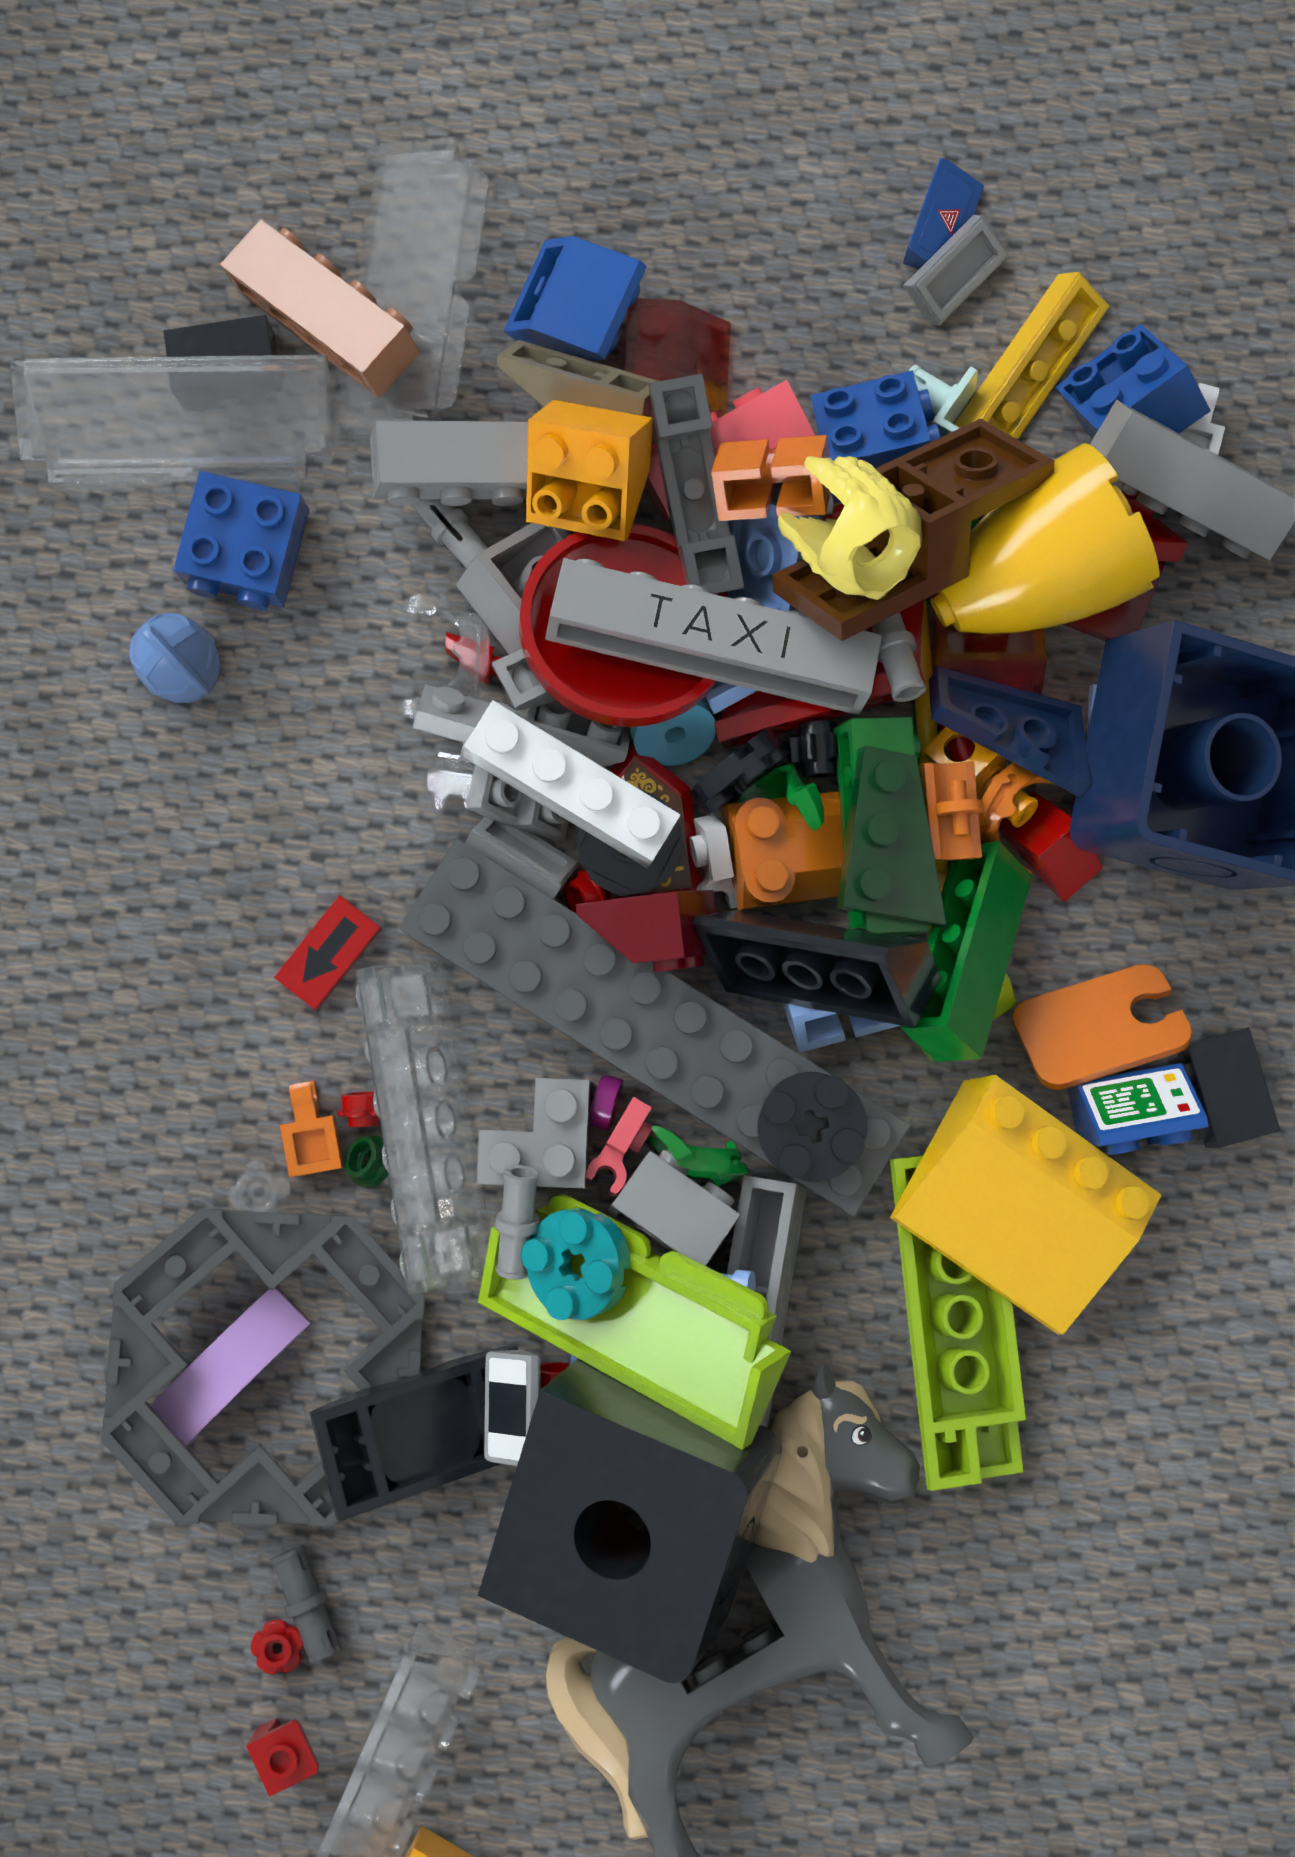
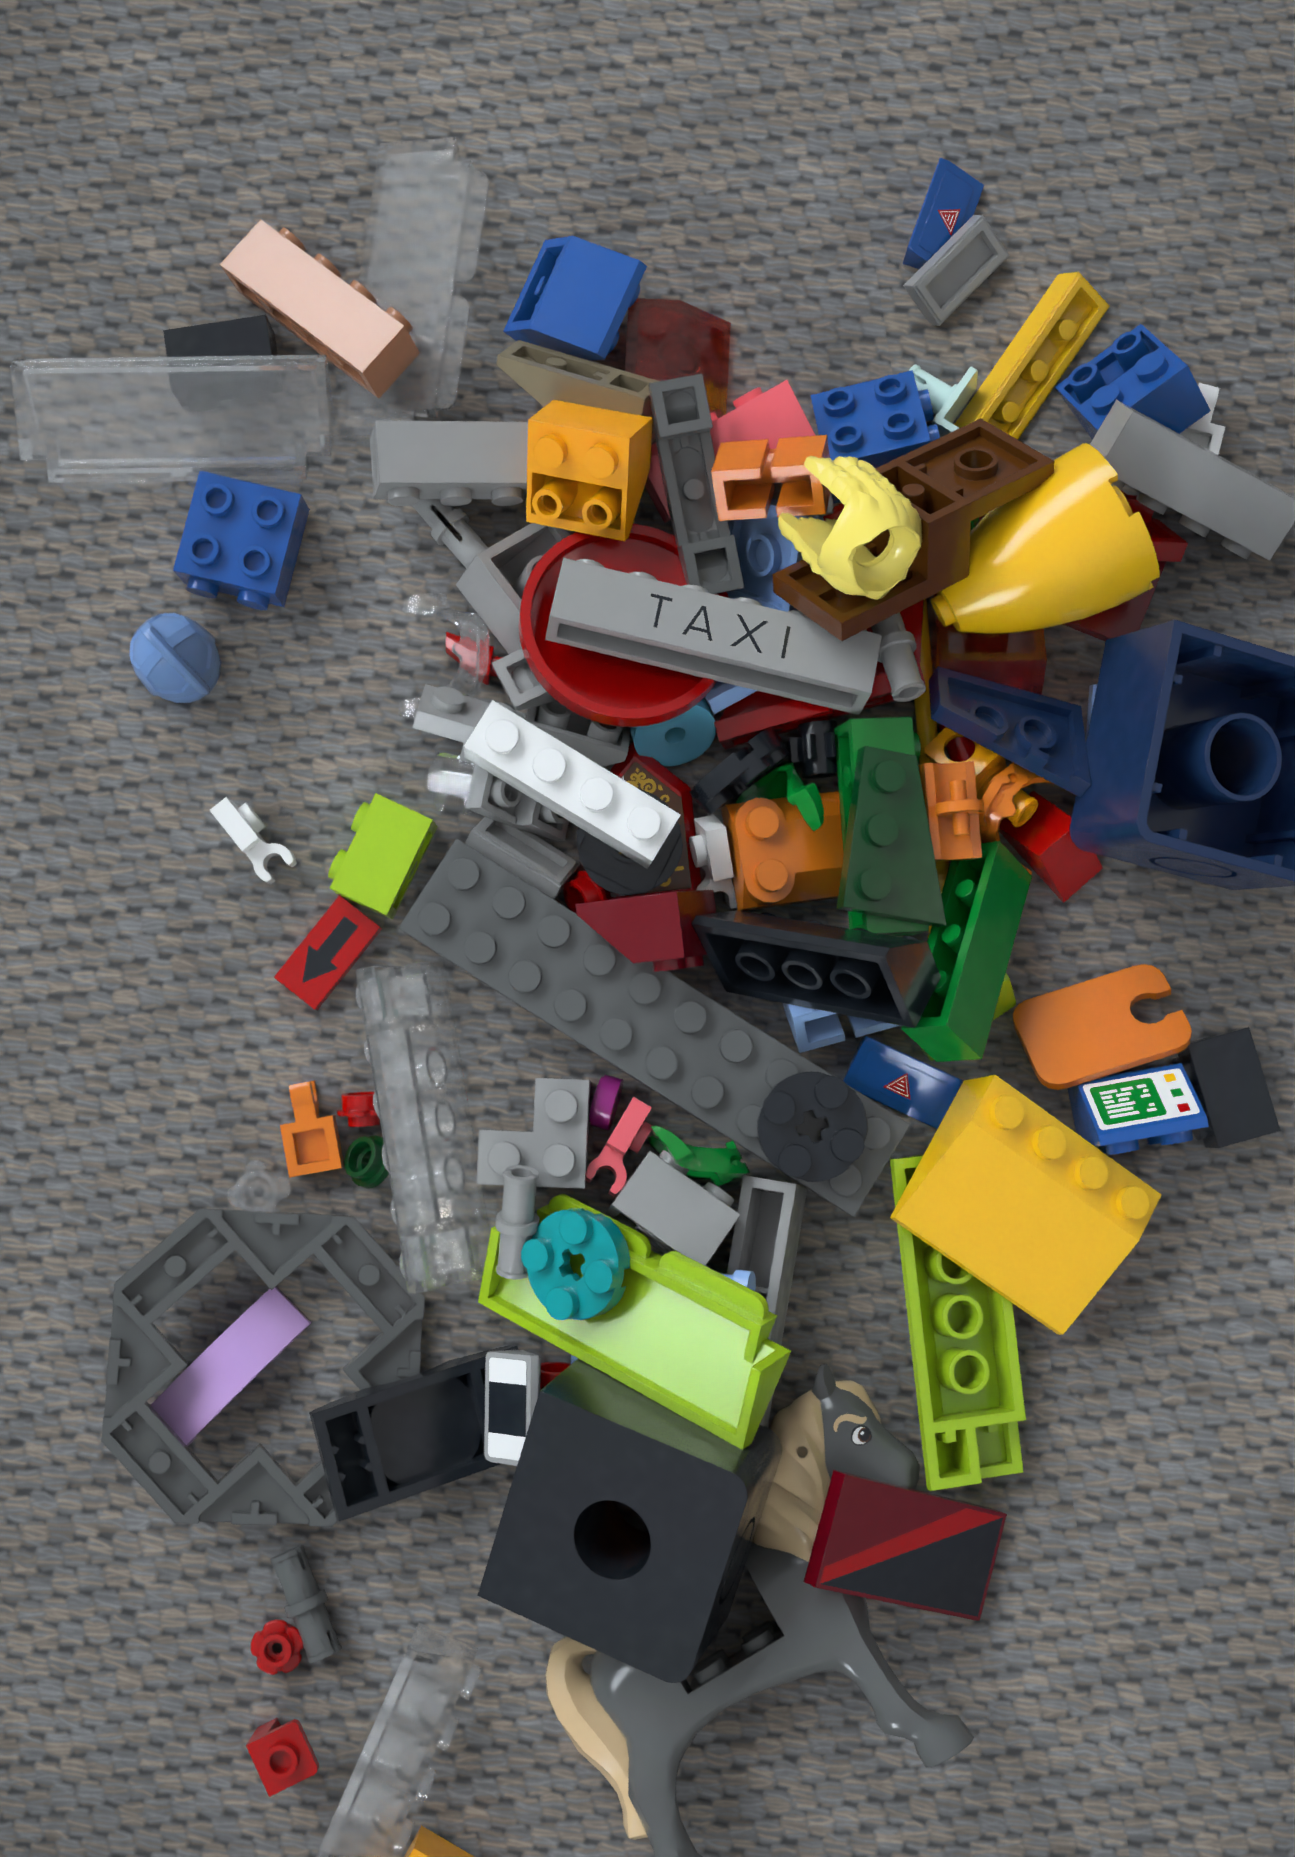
(244, 828): none -> white plate
(381, 855): none -> lime brick
(901, 1082): none -> blue slope
(904, 1546): none -> tile

